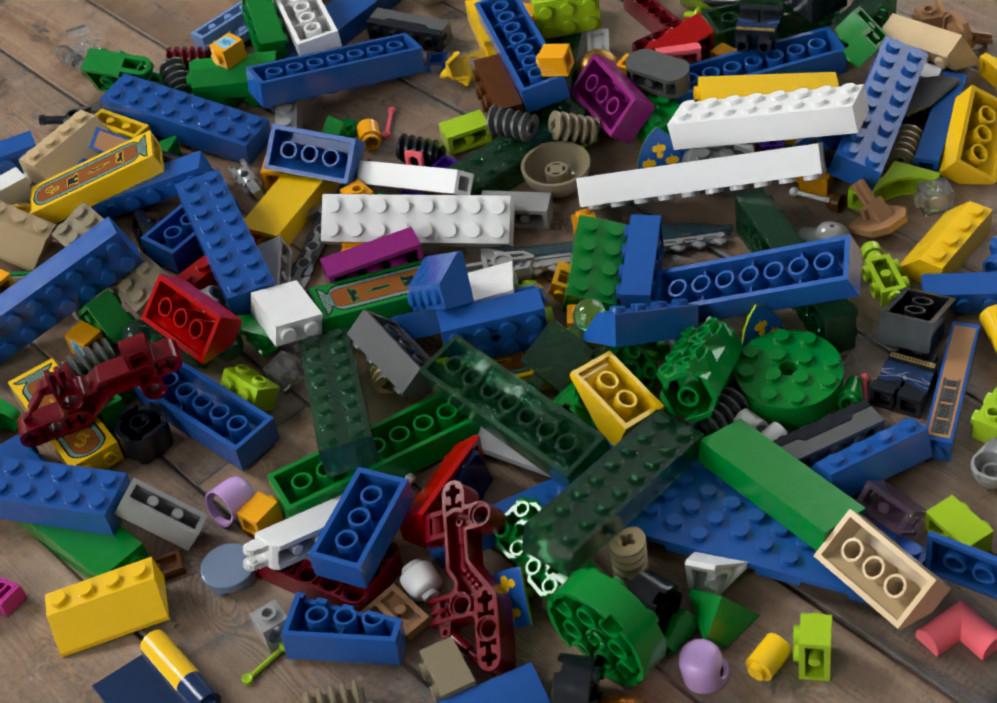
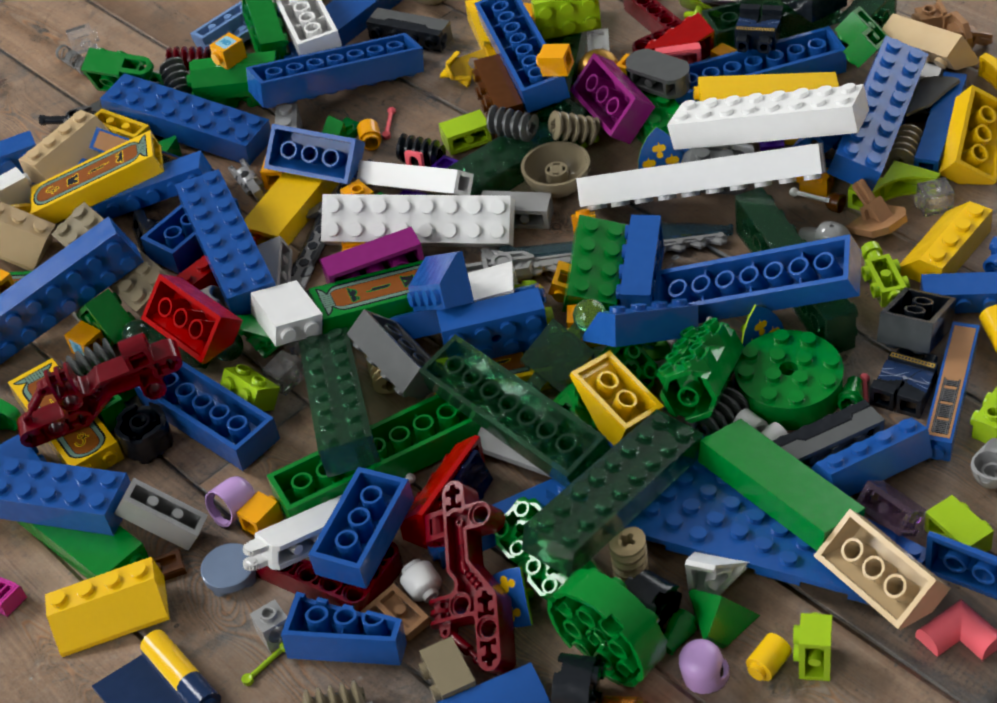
(436, 61): clear blue plate -> none

